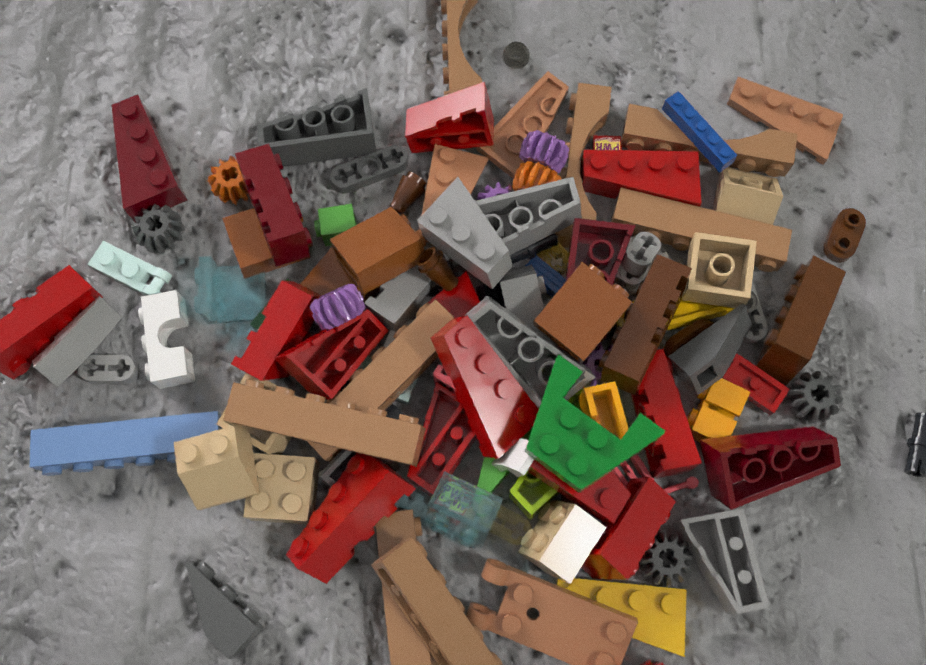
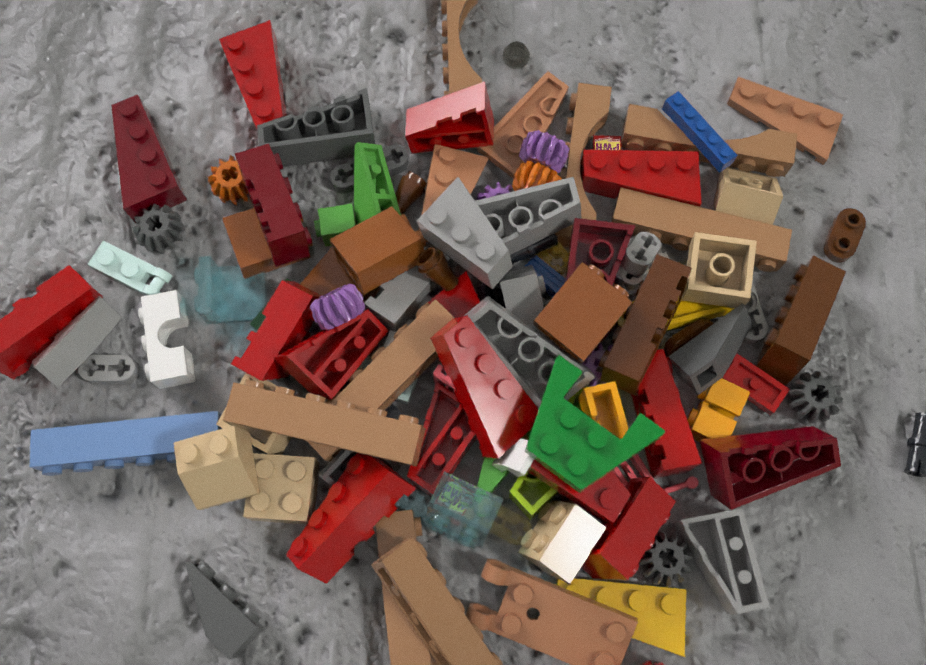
(257, 70): none -> red wedge
(371, 182): none -> bright green slope

